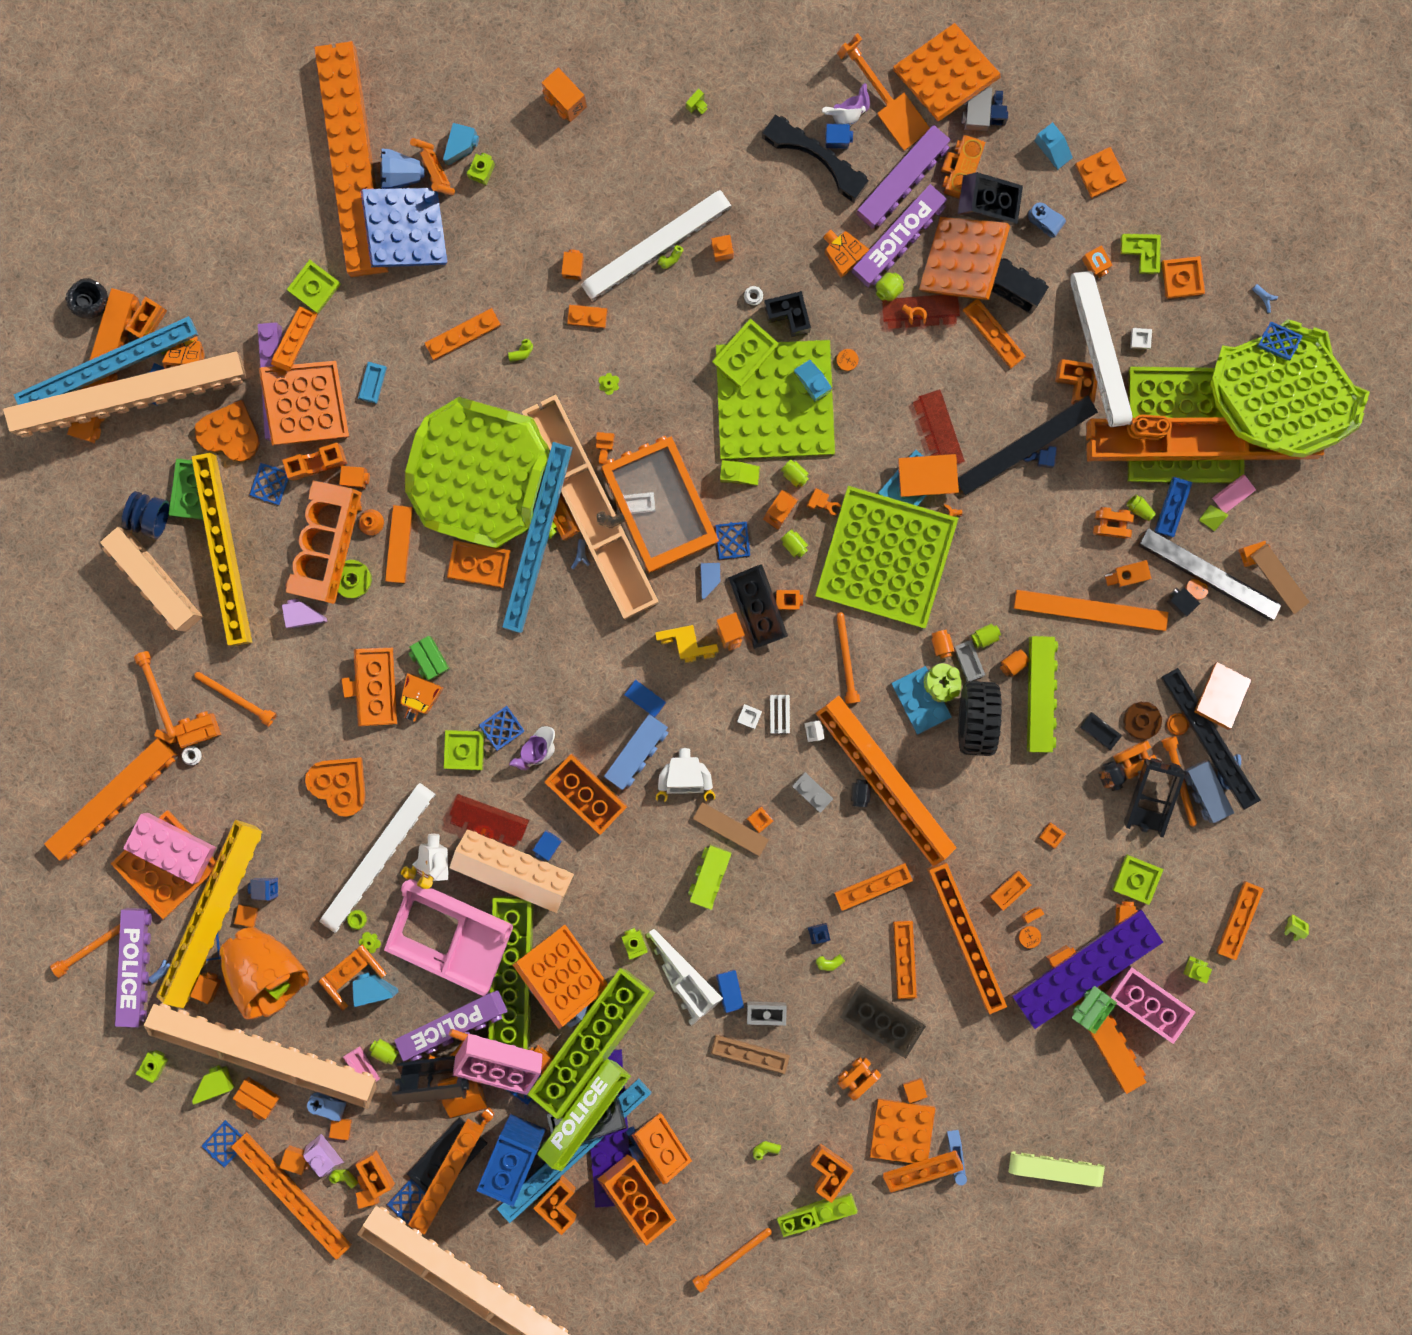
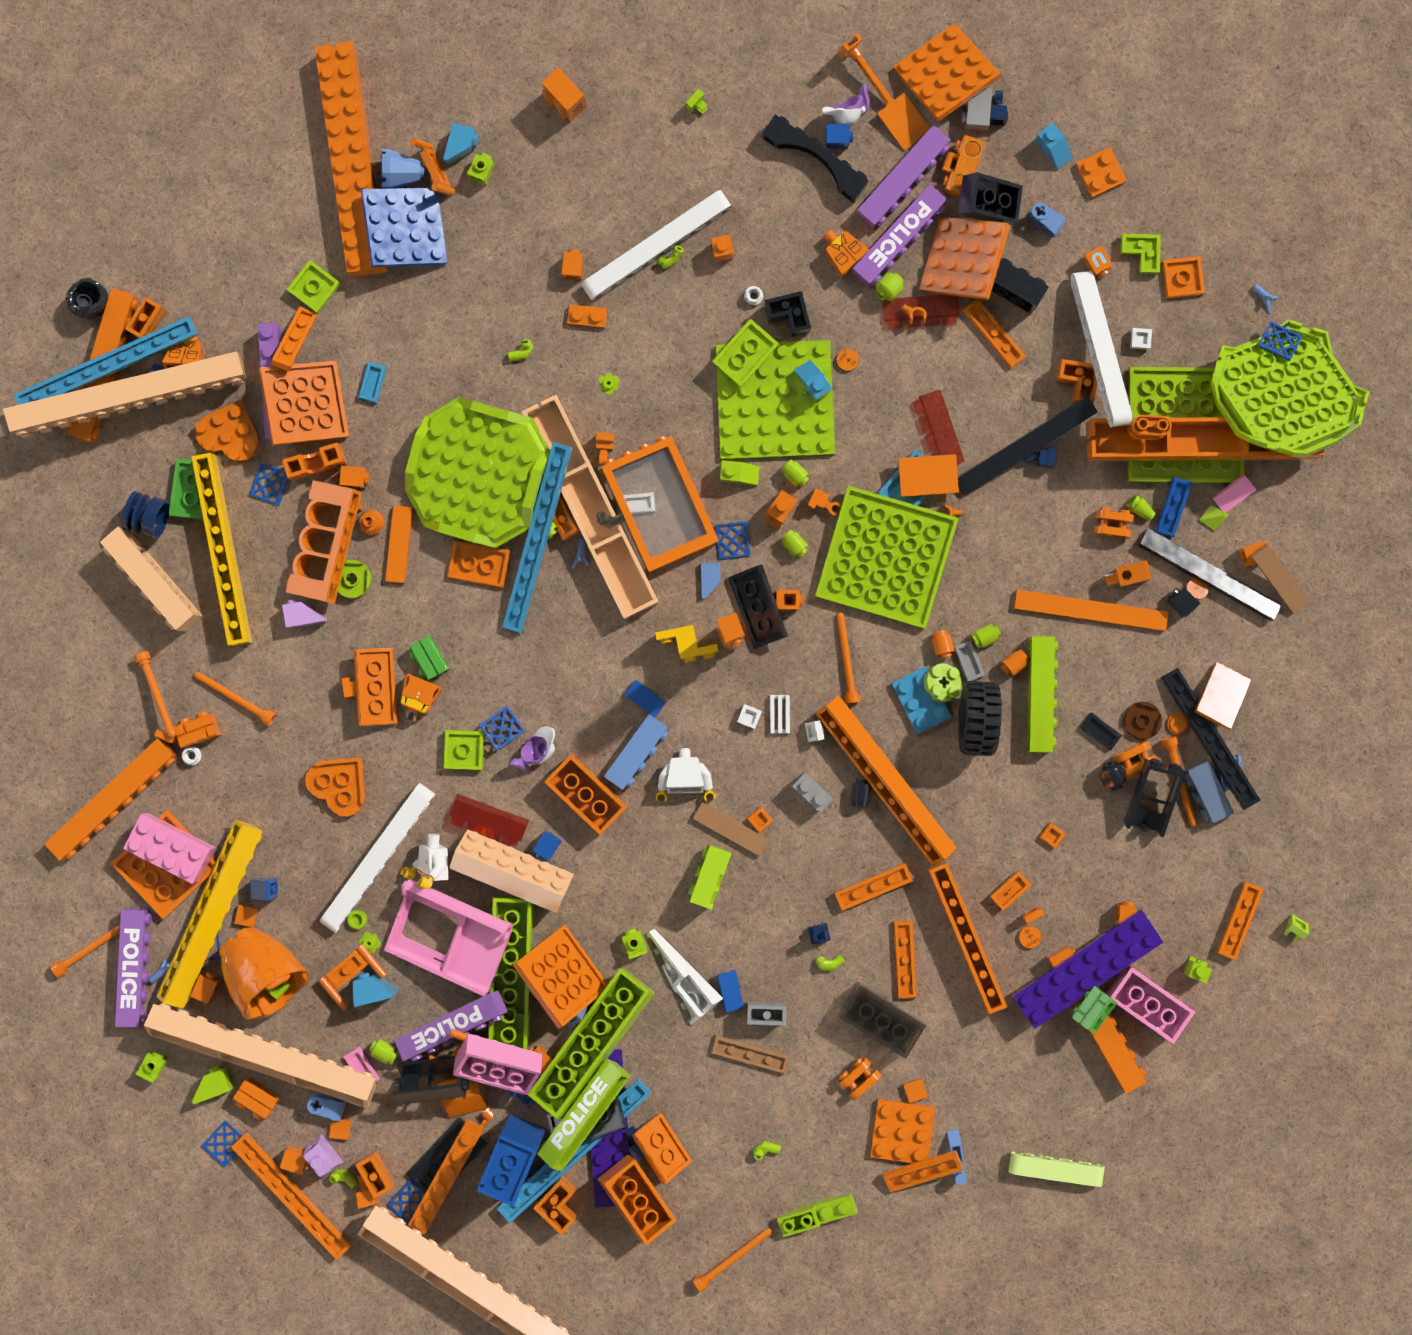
(462, 334): orange plate -> none
(834, 1169): orange brick -> none
(1137, 879): lime plate -> none

